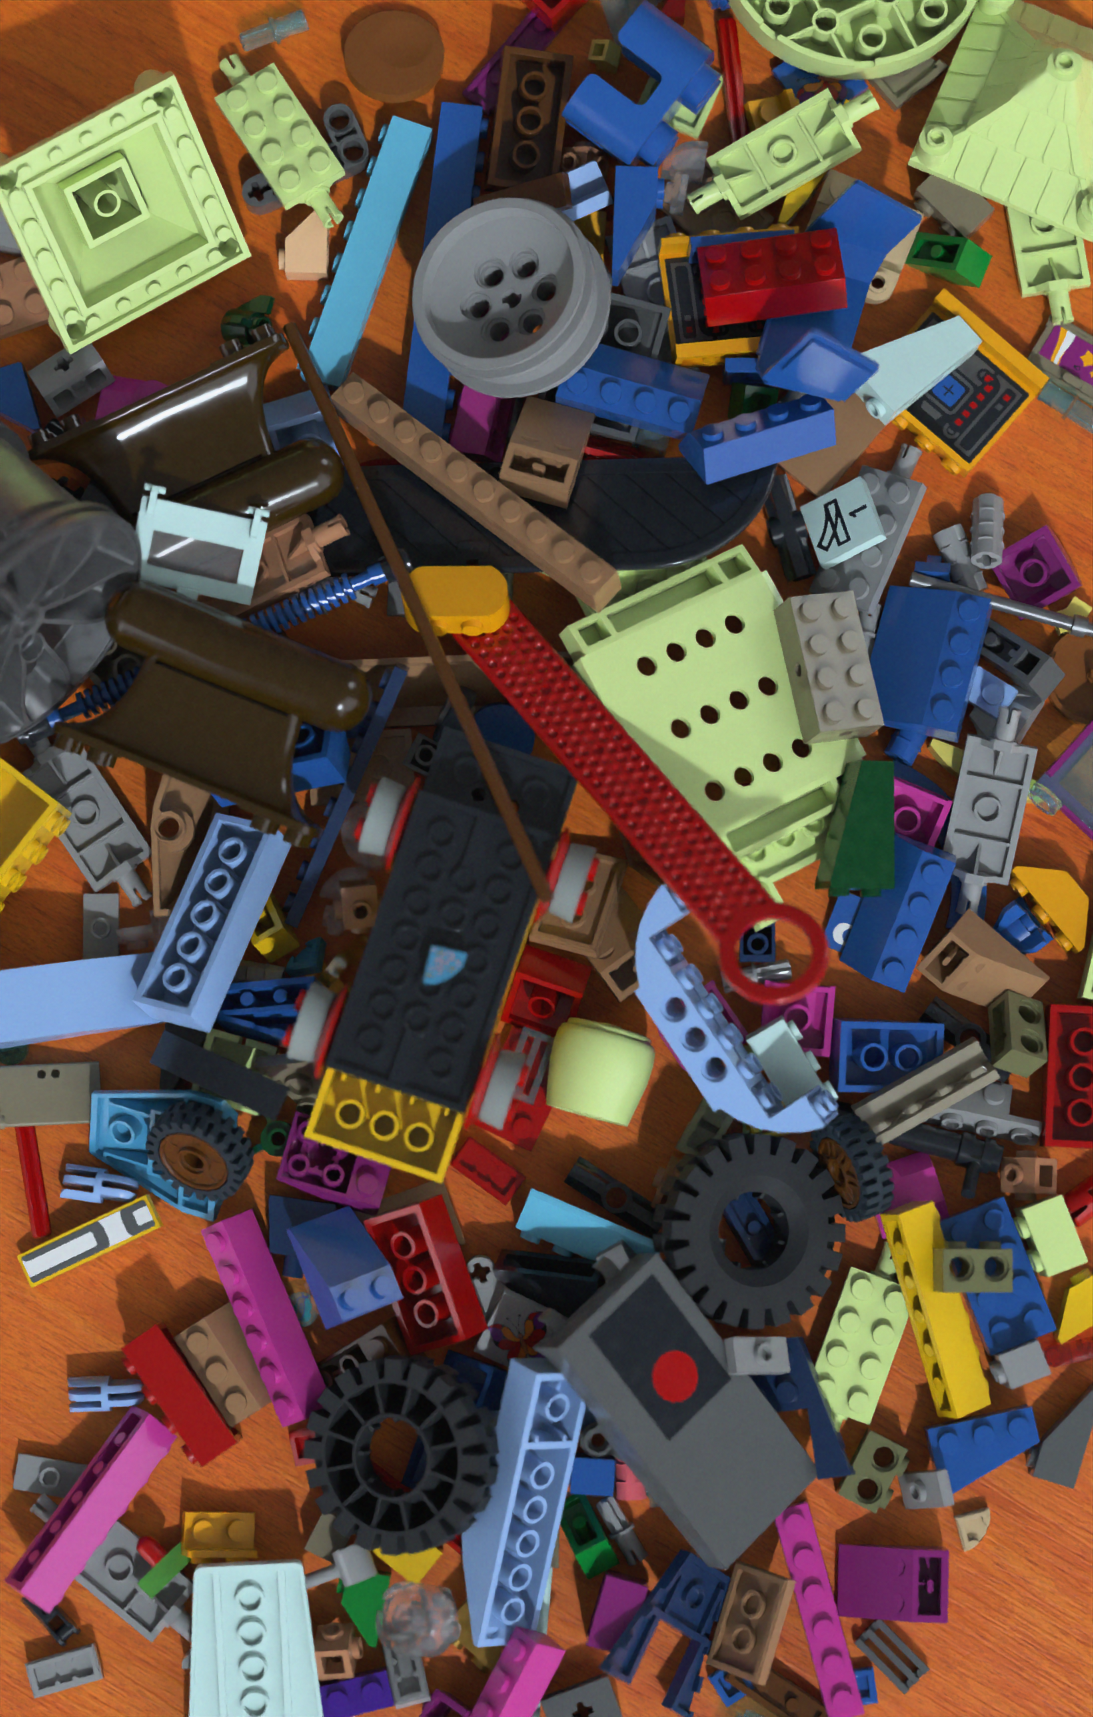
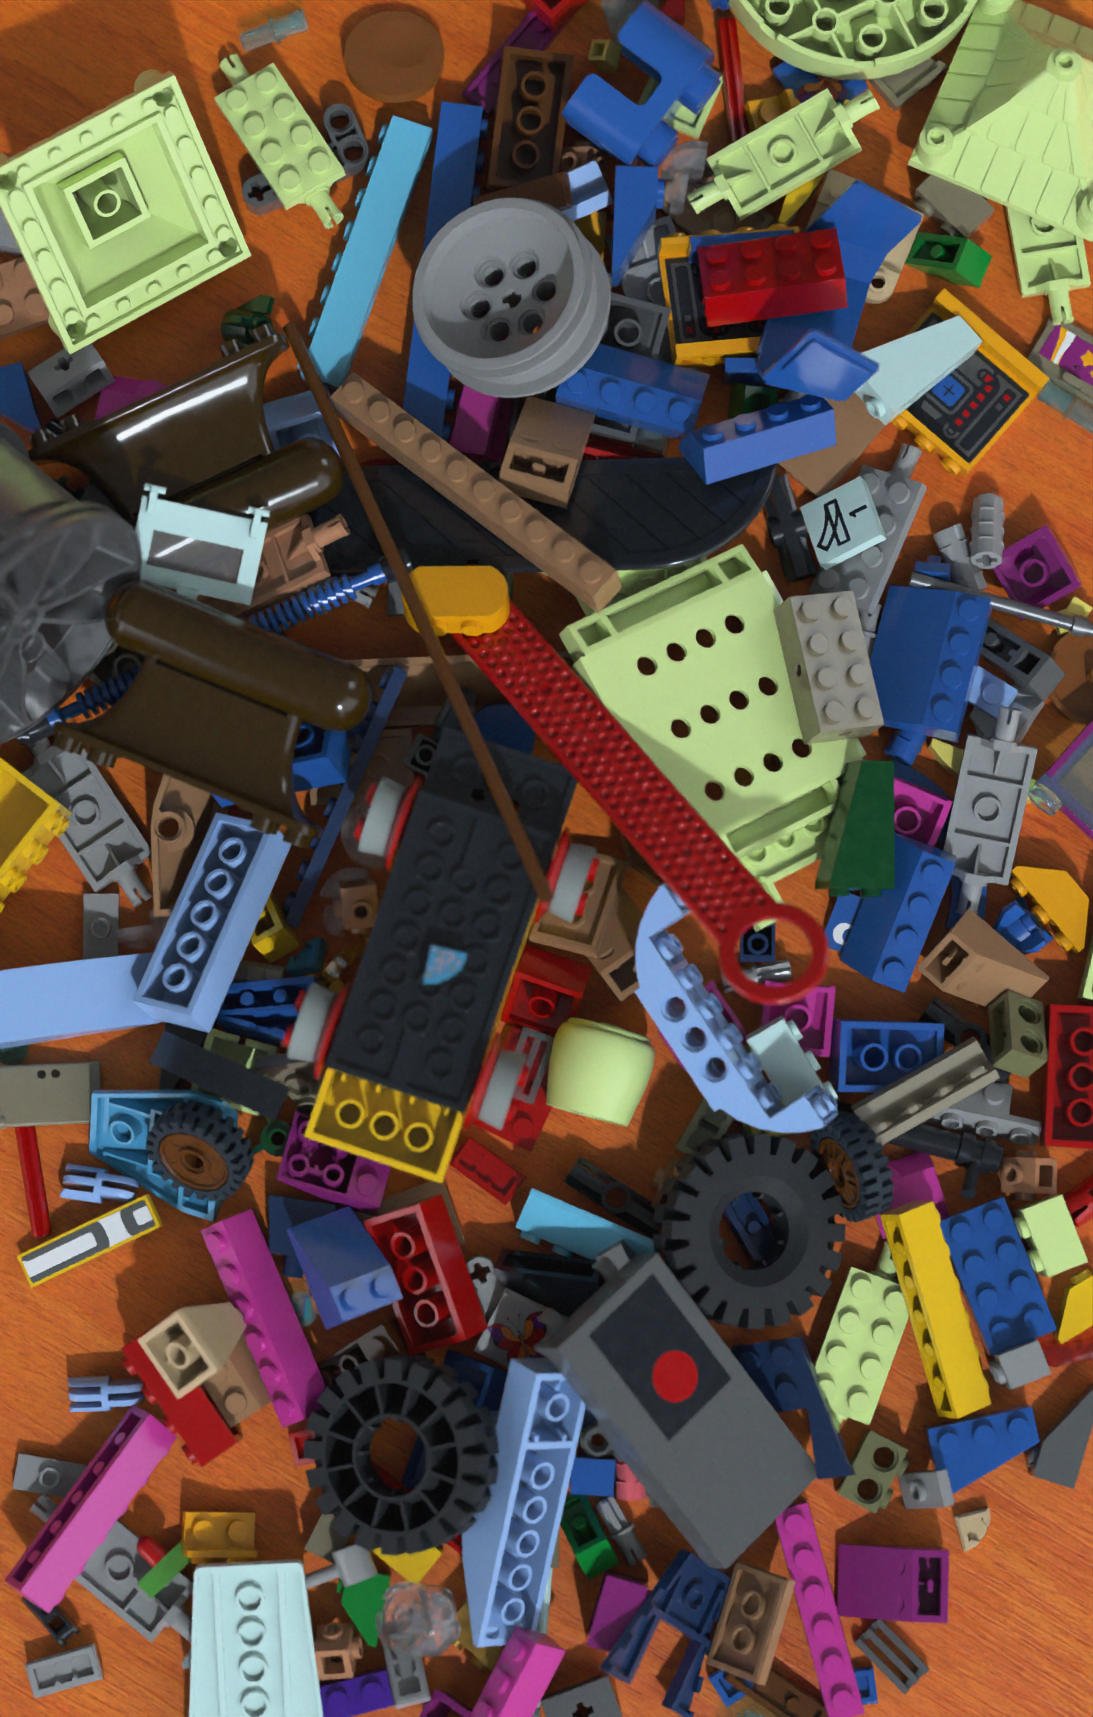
(193, 1344): none -> tan slope
(306, 251): light nougat slope -> none
(757, 1355): light grey plate -> none
(972, 1274): olive brick -> none

